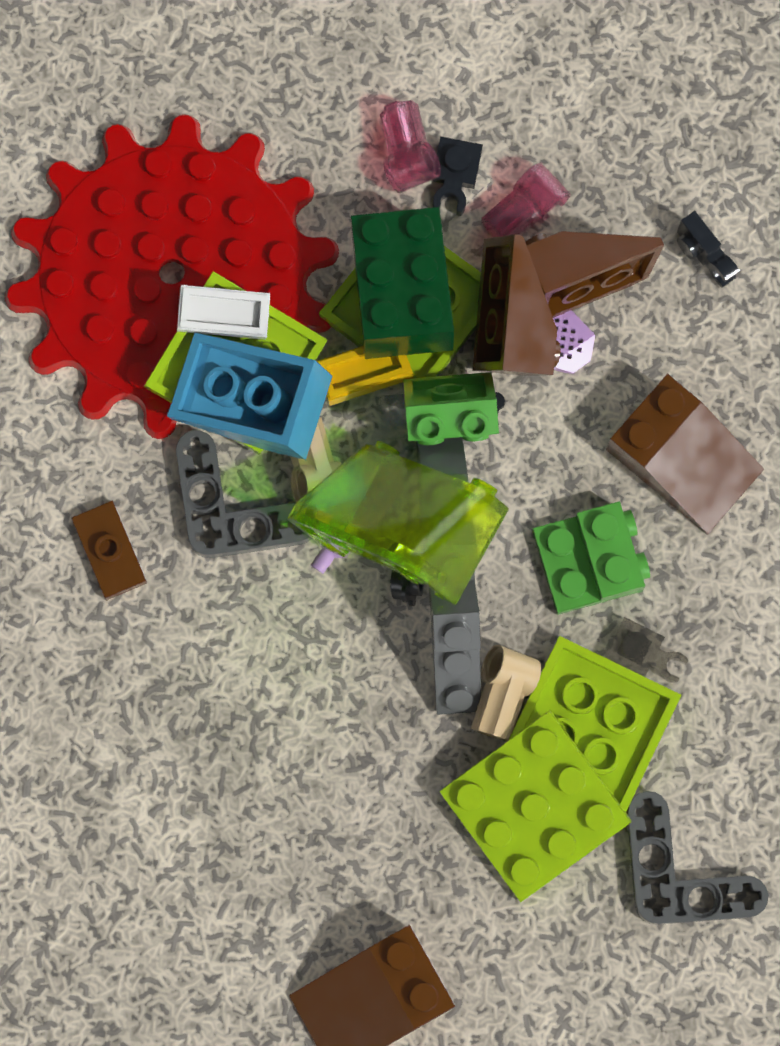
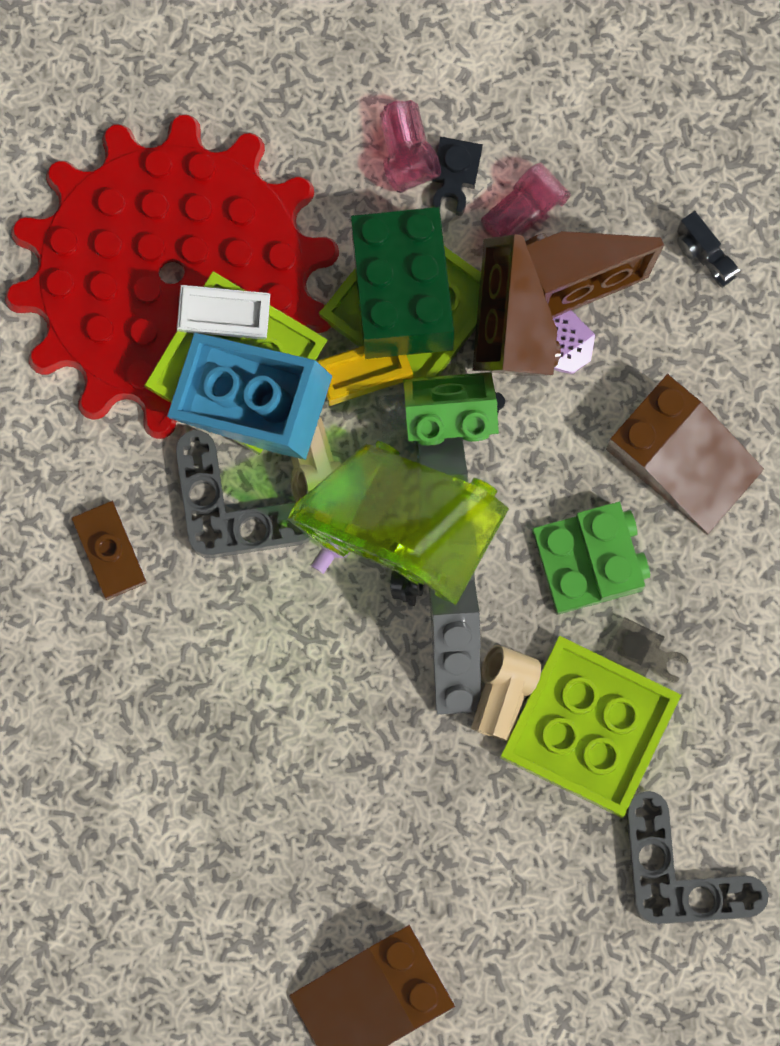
(535, 806): lime plate -> none

